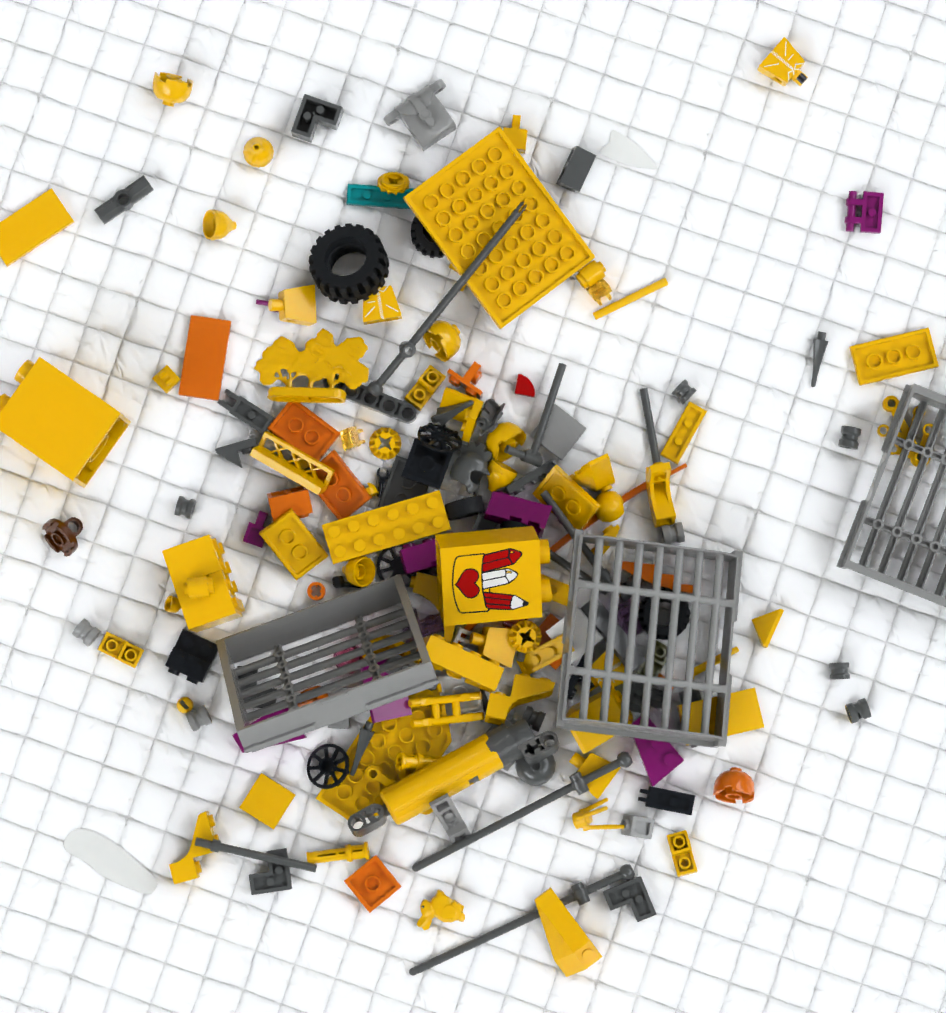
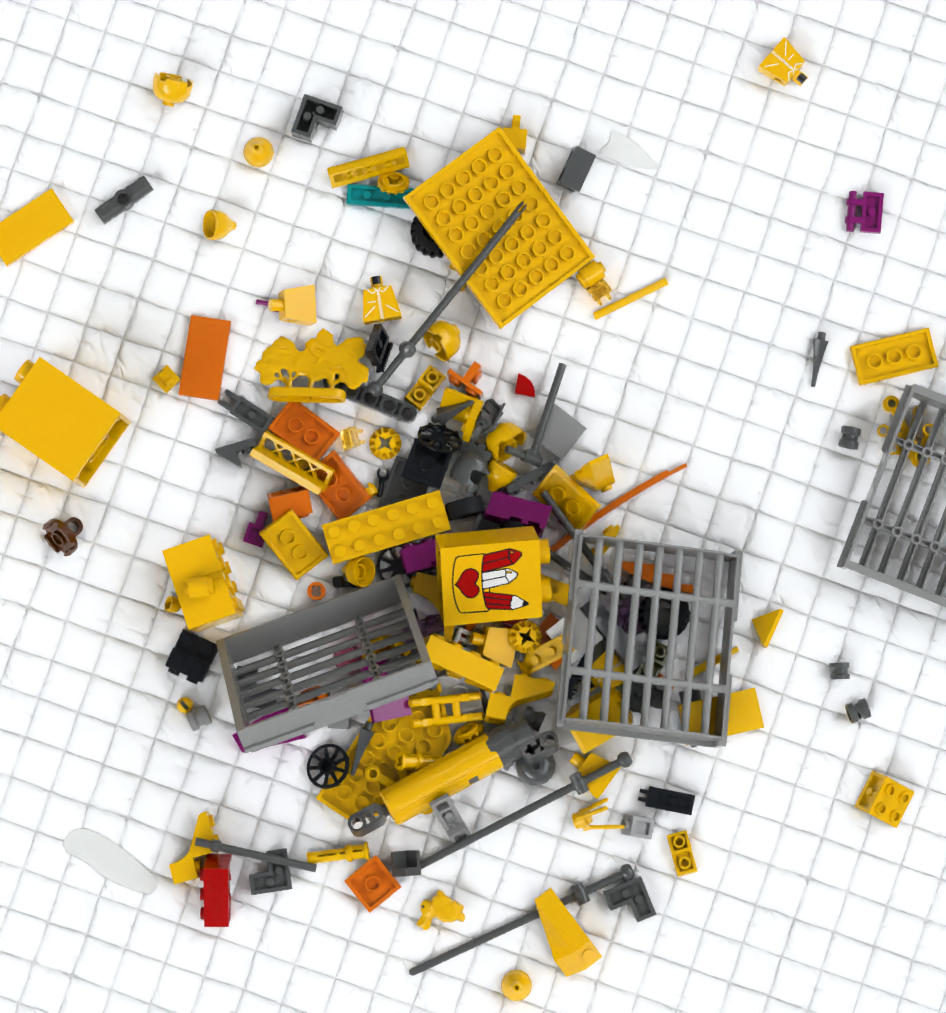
(86, 631): light grey wheel -> none
(120, 649): yellow slope -> none
(185, 507): dark grey wheel -> none
(216, 890): none -> red wedge
(267, 801): yellow tile -> none
(341, 242): black tyre -> none
(368, 167): none -> yellow fence
(378, 347): none -> black plate
(405, 863): none -> dark grey panel
(424, 116): light grey piece -> none
(468, 732): none -> yellow gear
(516, 985): none -> yellow helmet
(611, 506): yellow hair -> none
(650, 425): dark grey bar -> none
(657, 756): magenta wedge -> none
(659, 494): yellow arch -> none
(673, 533): light grey wheel -> none
(683, 391): dark grey wheel -> none
(683, 433): yellow tile -> none
(734, 785): orange cylinder -> none
(884, 799): none -> yellow bracket

